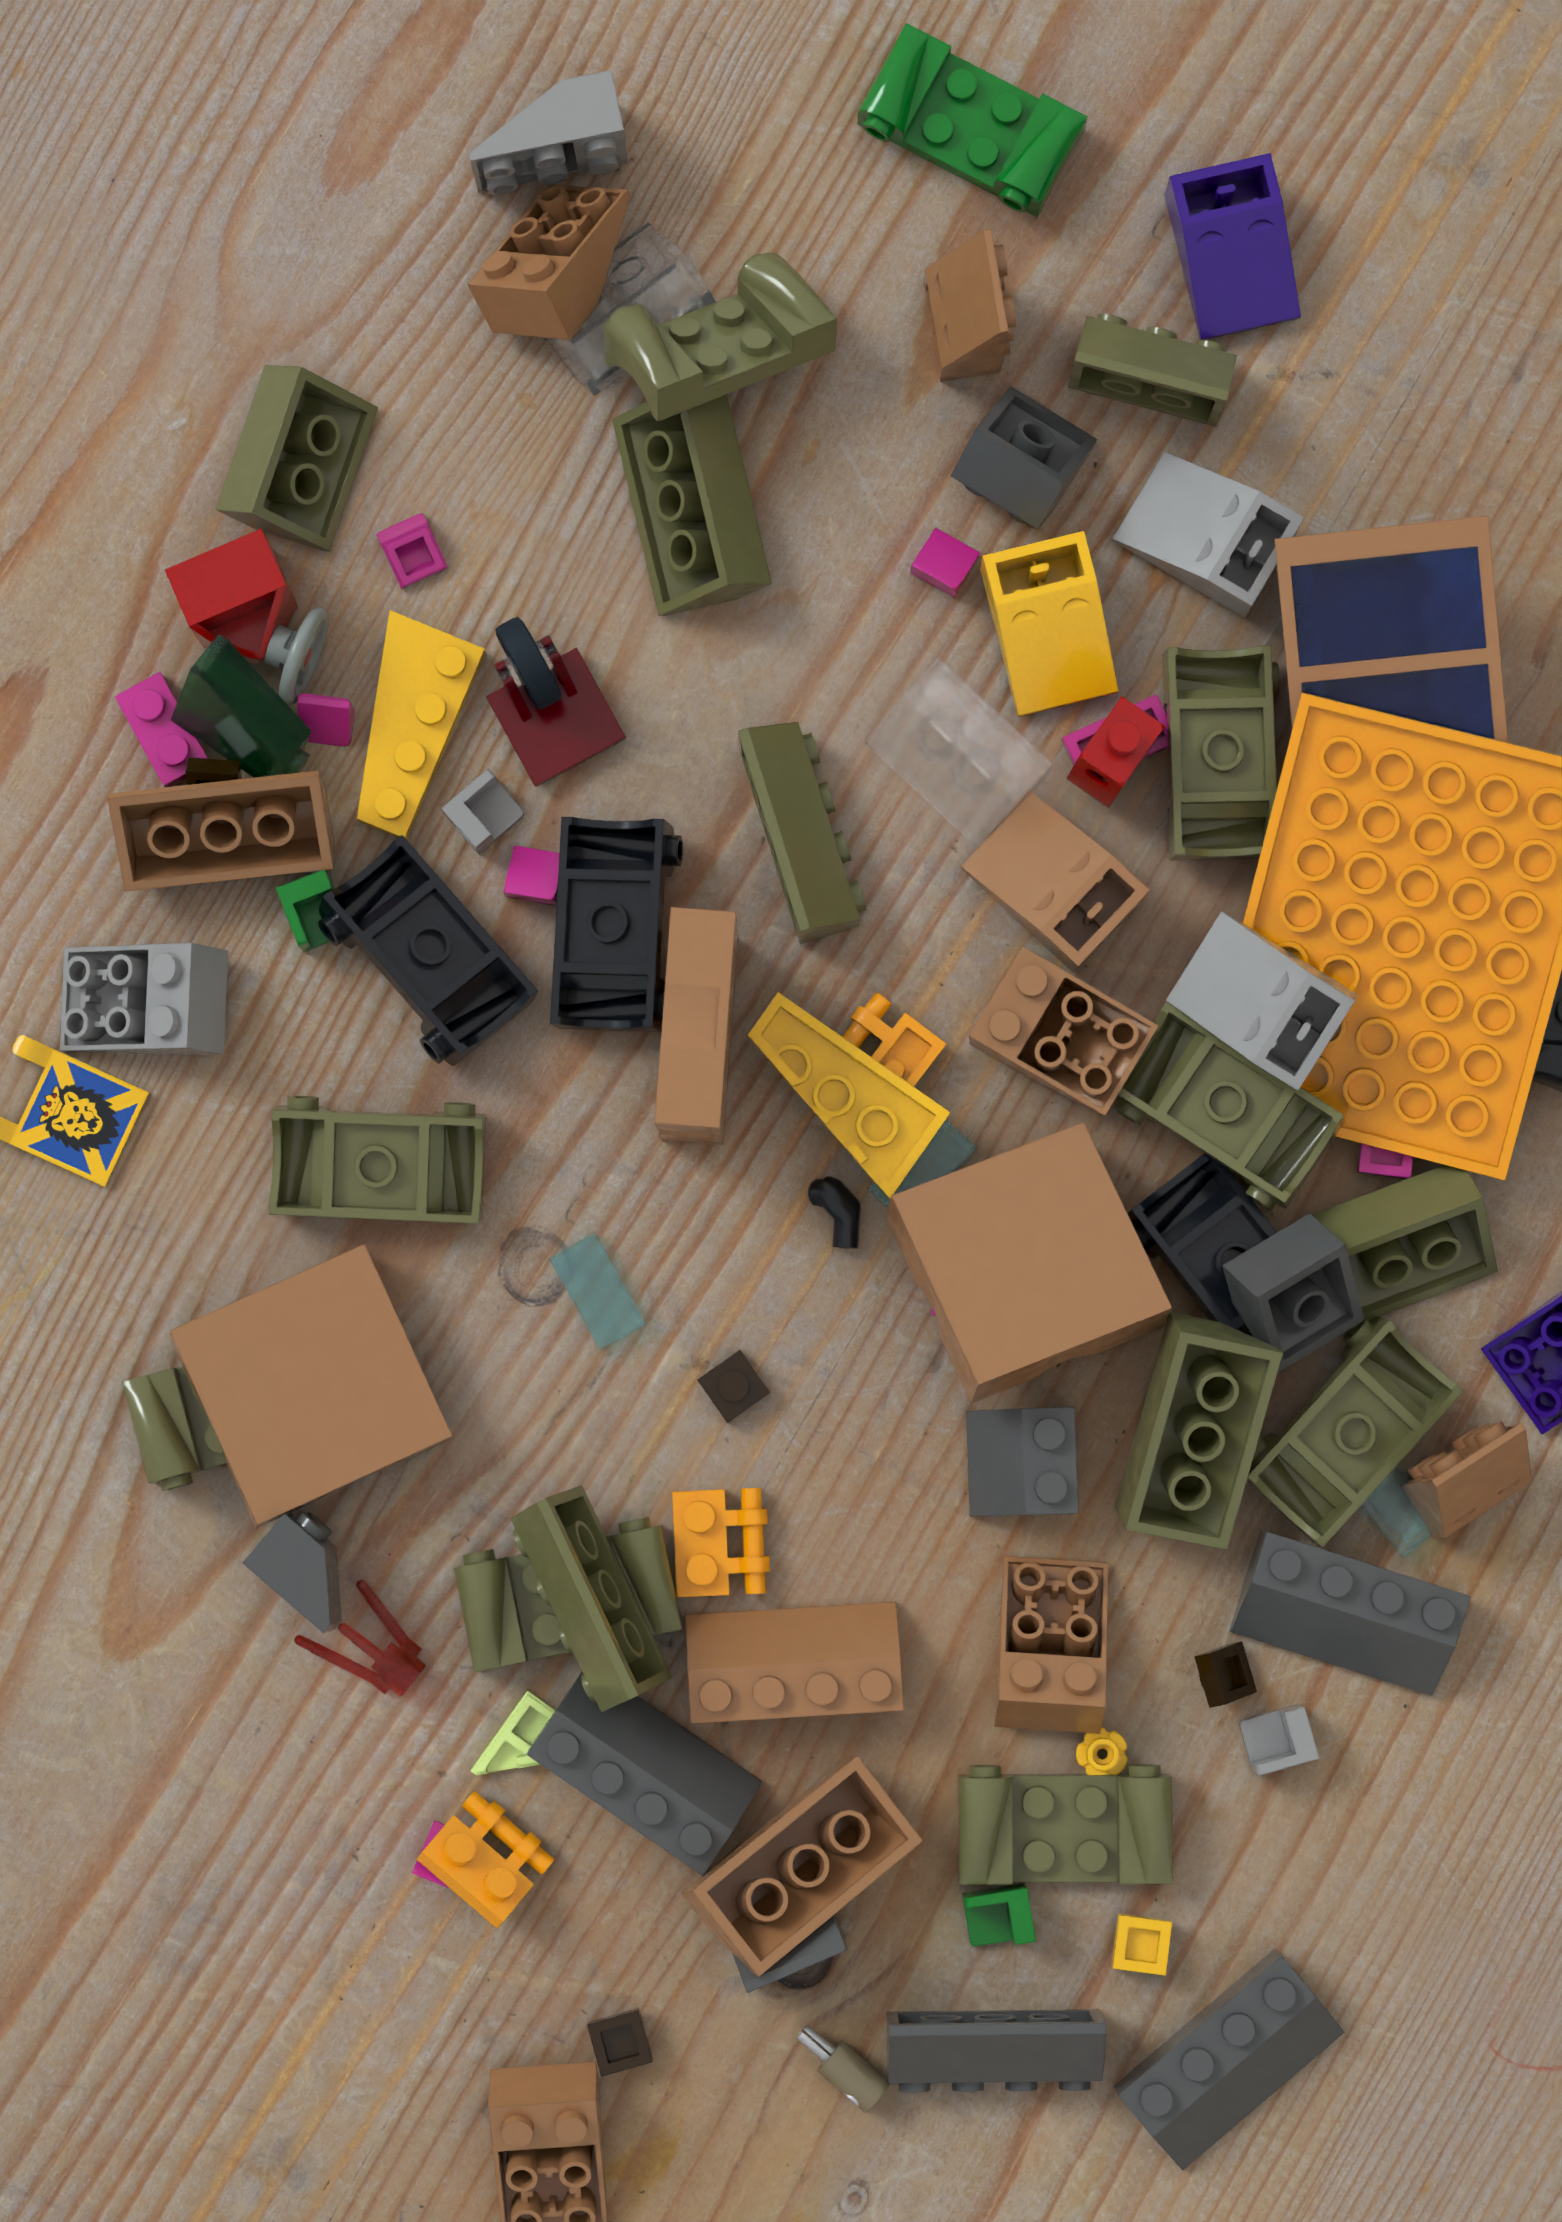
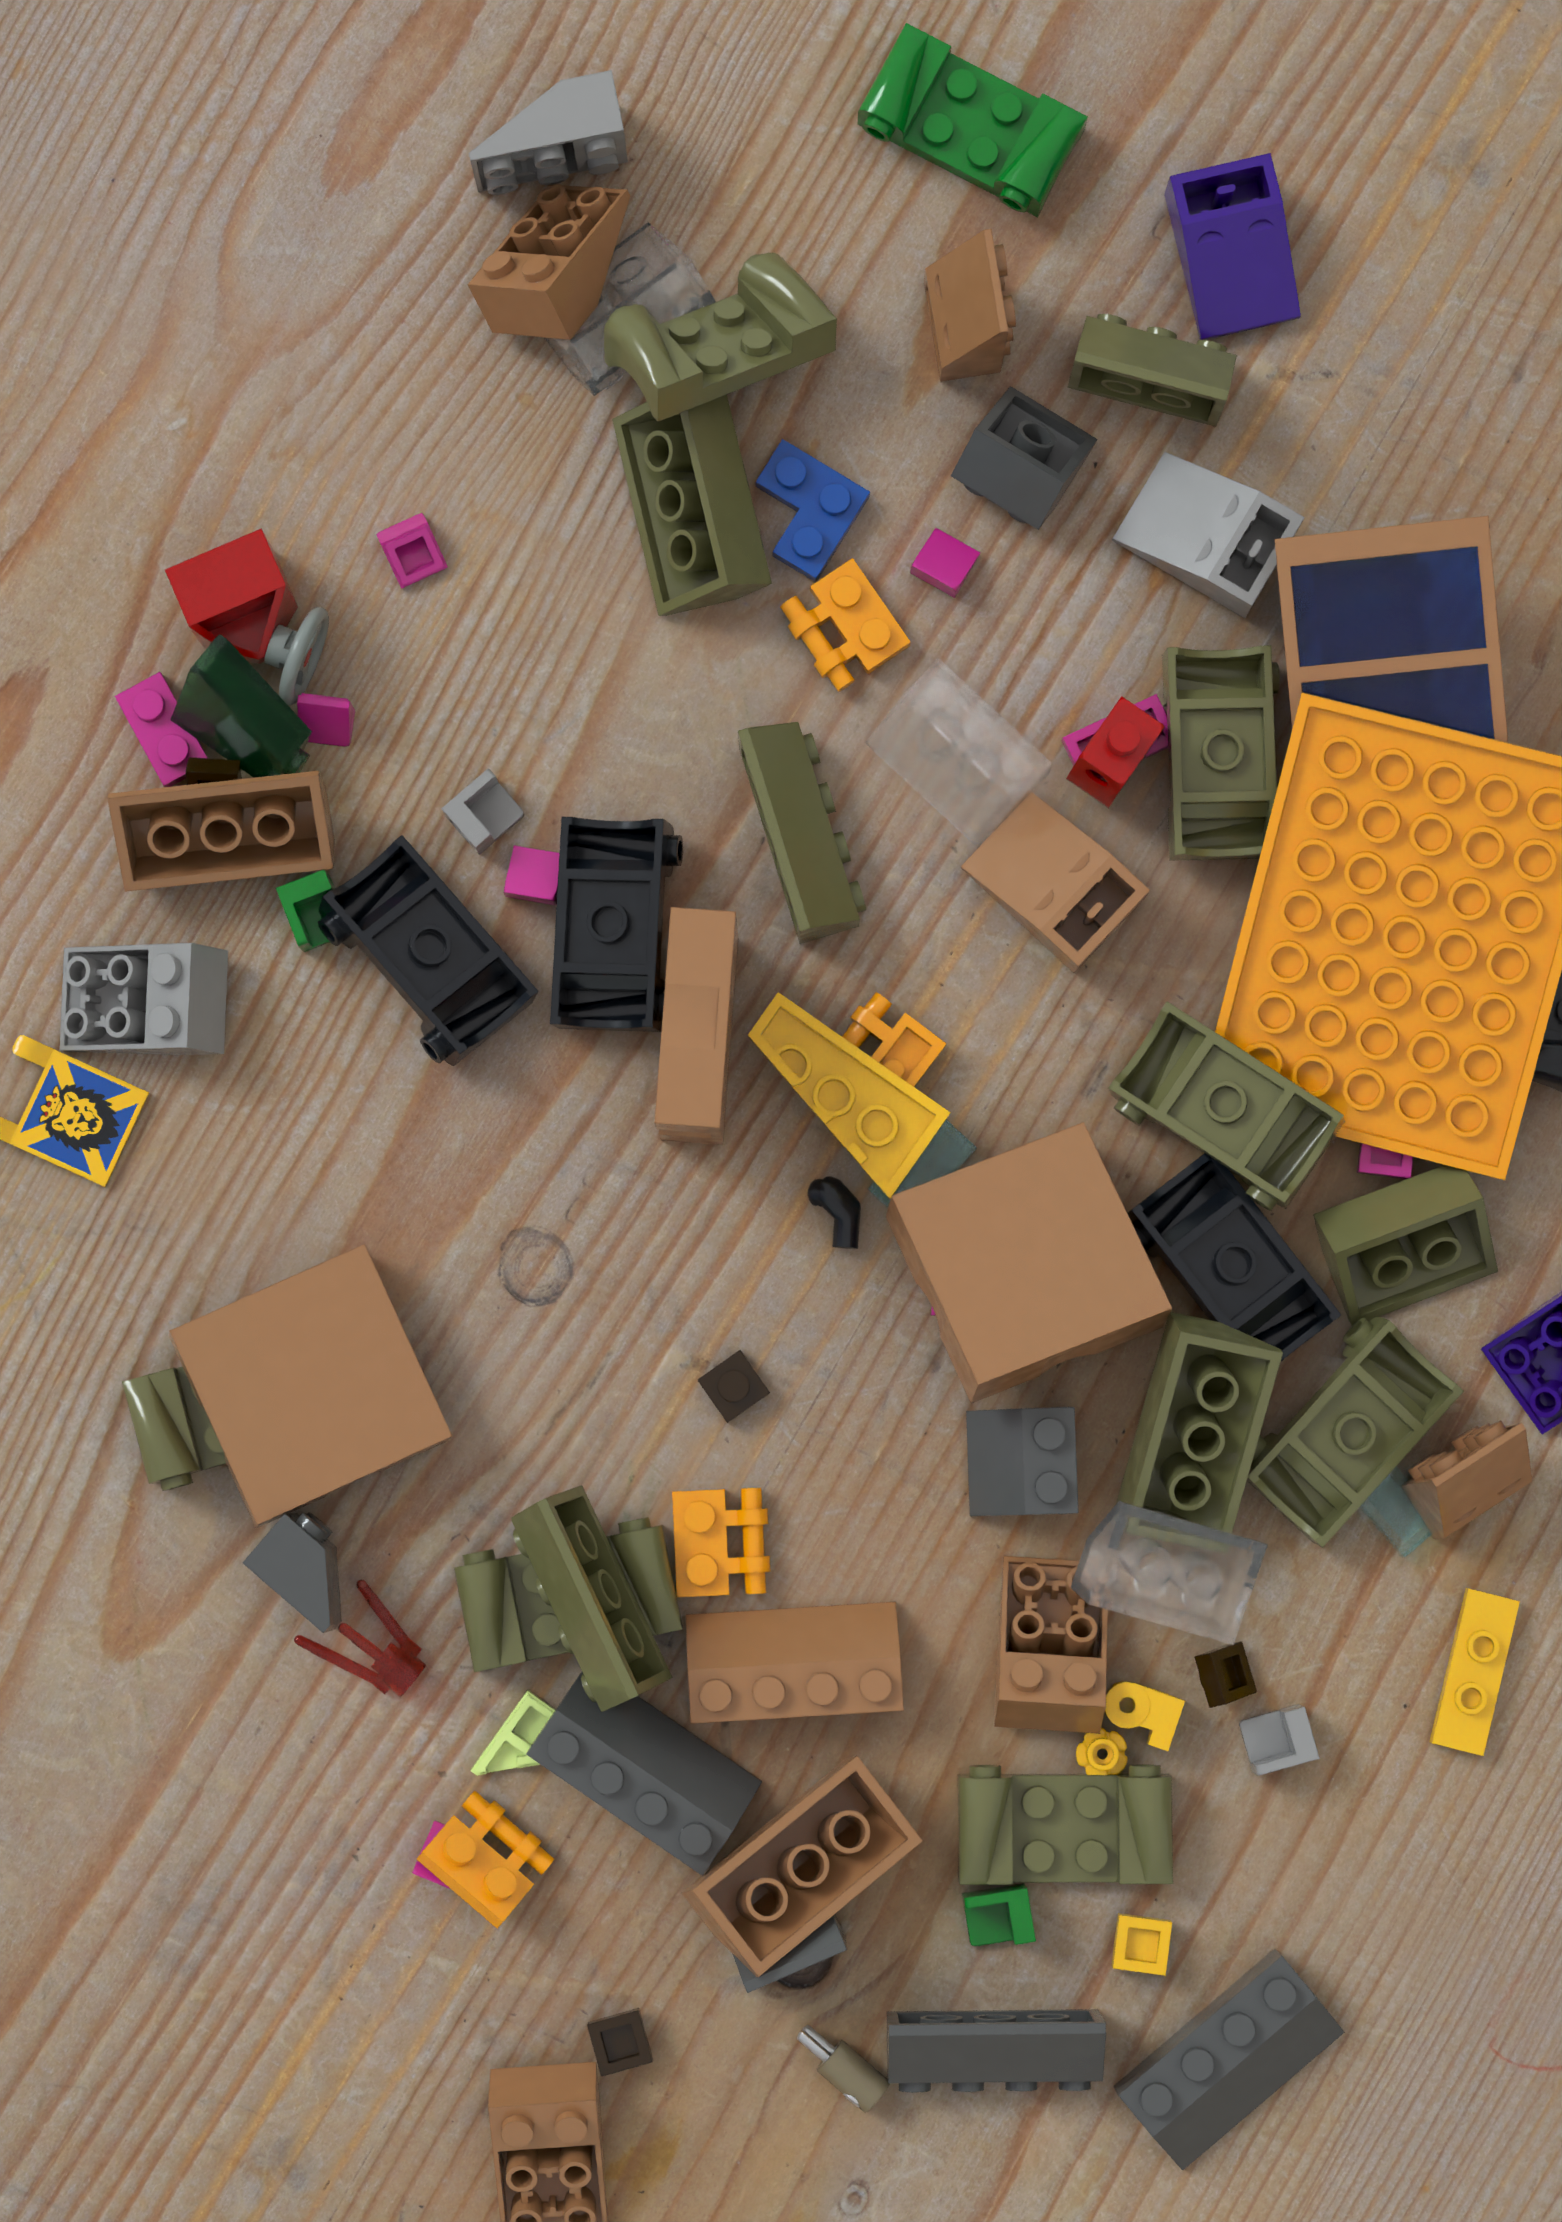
(297, 456): olive slope -> none
(378, 1163): olive piece -> none
(415, 710): yellow wing -> none
(549, 705): dark red plate -> none
(597, 1291): clear light blue tile -> none
(824, 507): none -> blue plate
(858, 616): none -> light orange plate
(1049, 623): yellow slope -> none
(1062, 1032): medium nougat slope -> none
(1138, 1705): none -> yellow leg
(1169, 1571): none -> clear slope
(1261, 1000): light grey slope -> none
(1295, 1289): dark grey slope -> none
(1349, 1613): dark grey slope -> none
(1474, 1672): none -> yellow plate

